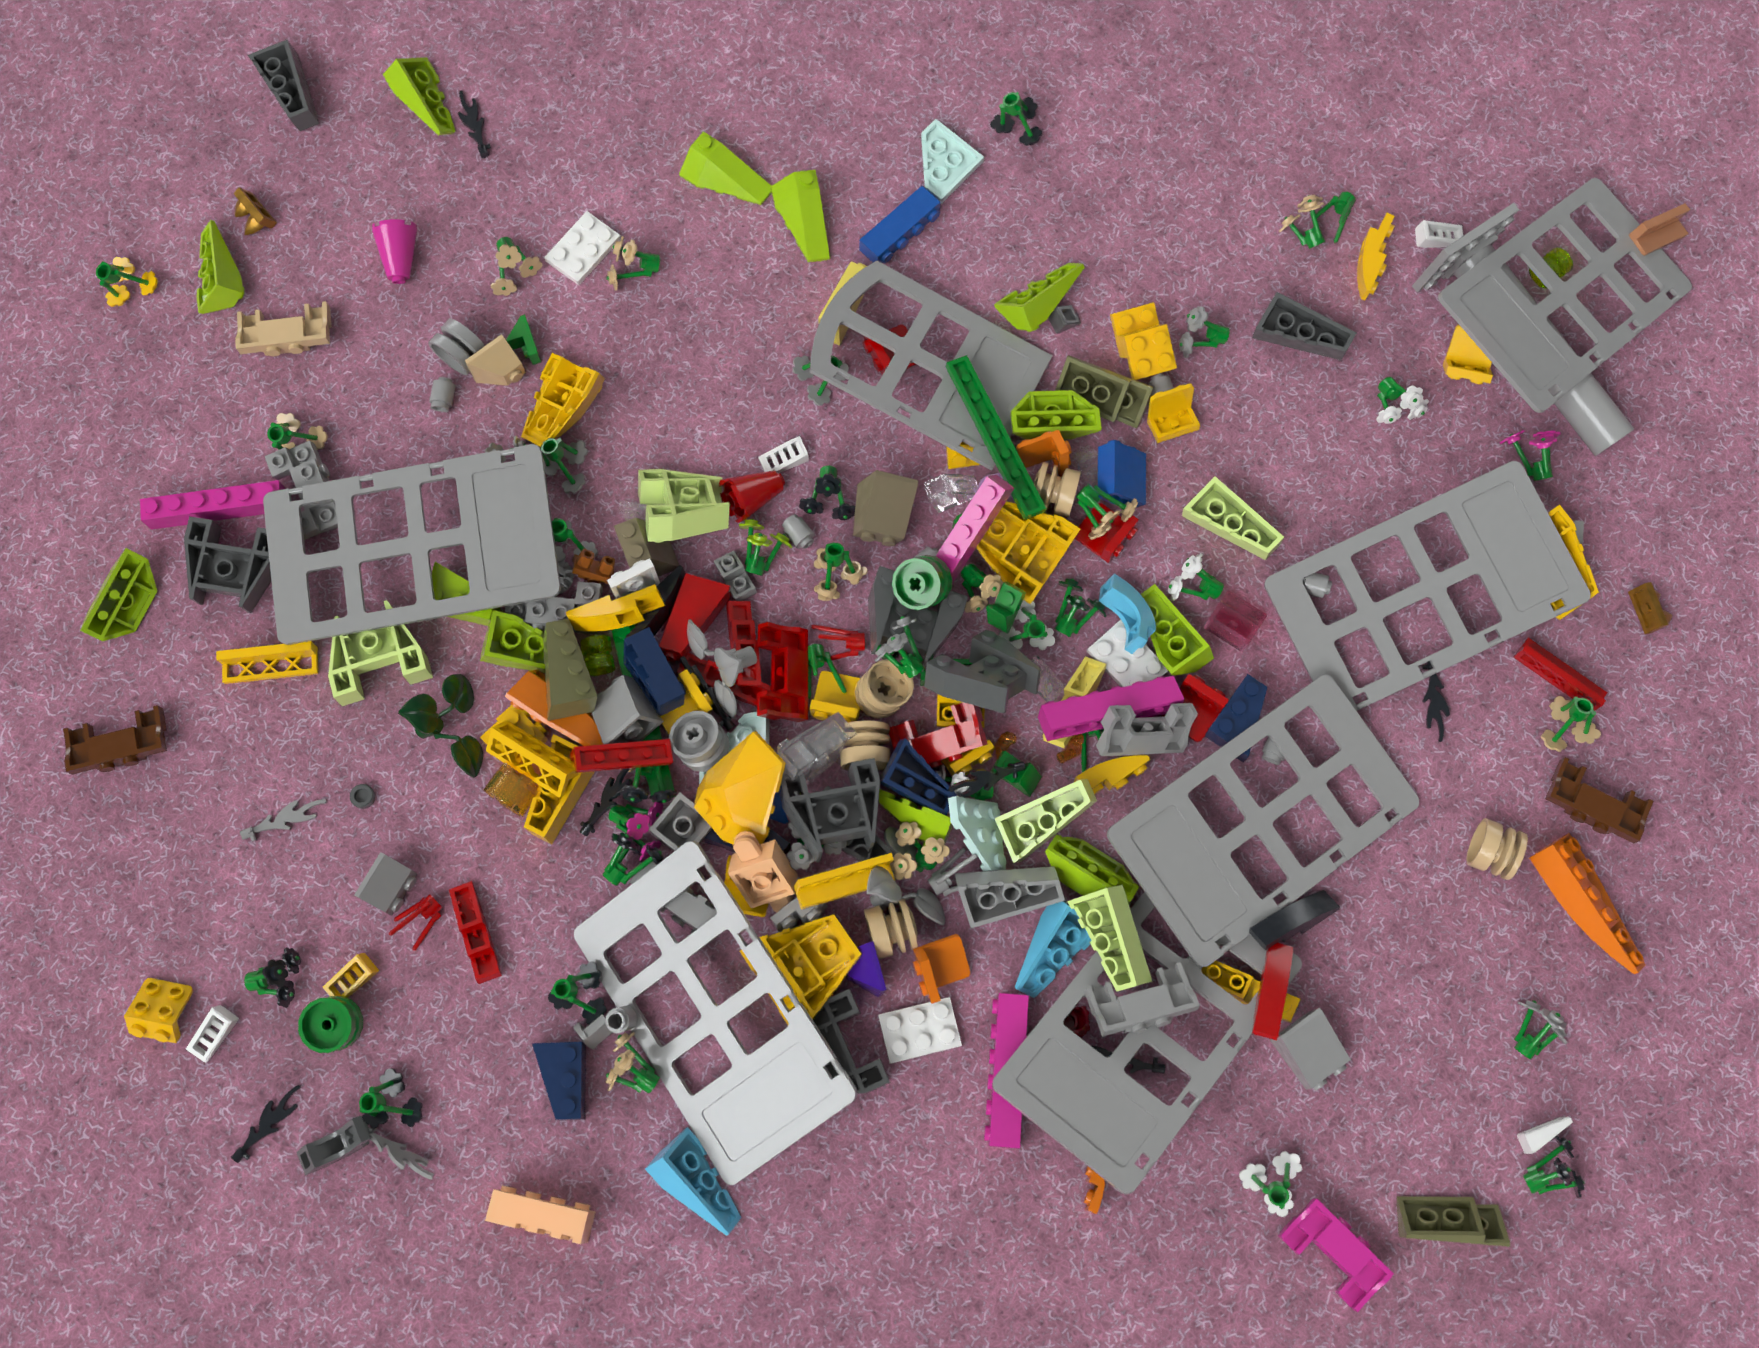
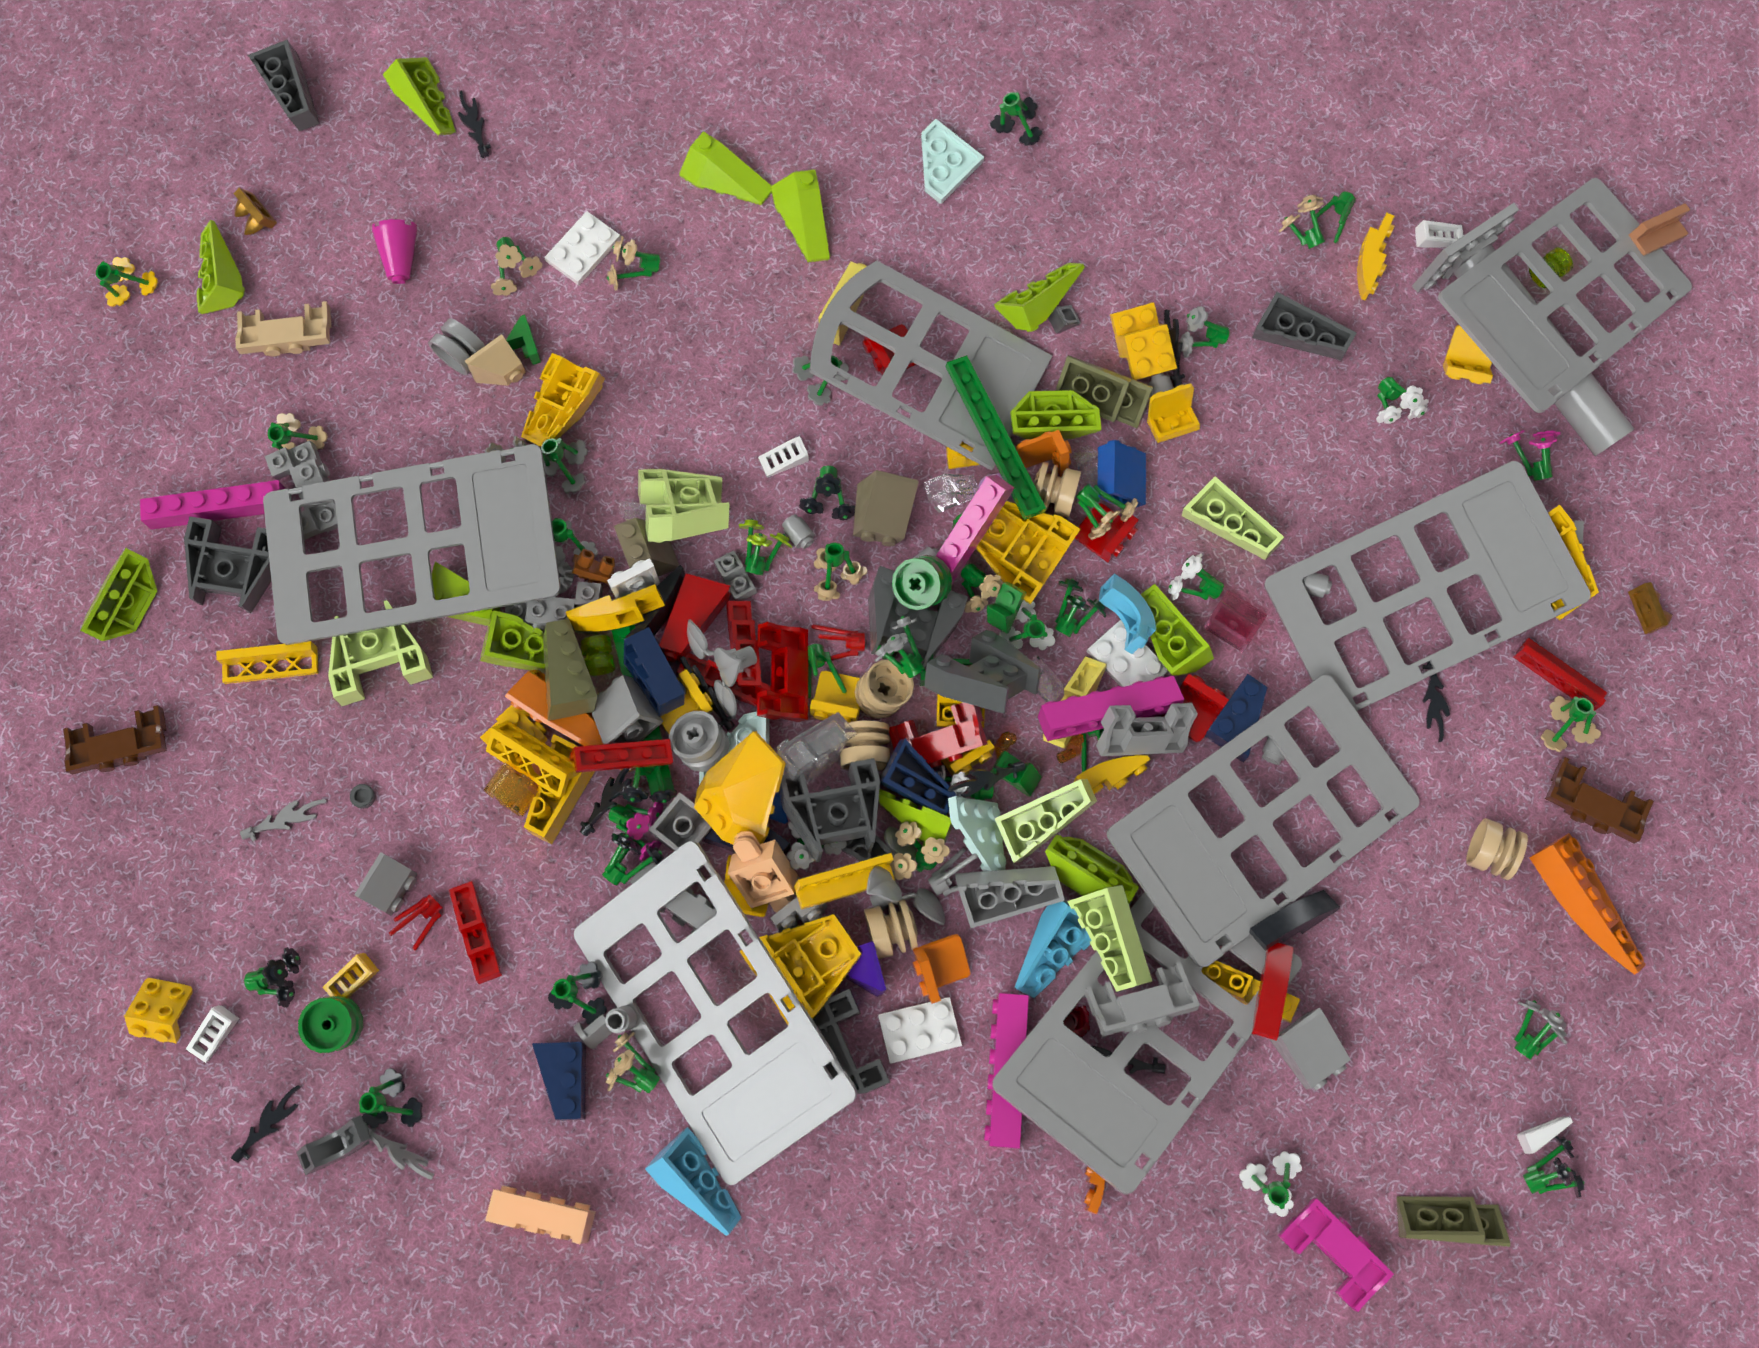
(423, 717): dark green plant -> none
(442, 394): light grey brick -> none
(750, 492): red cone -> none
(900, 226): blue brick -> none
(1177, 346): none -> black piece

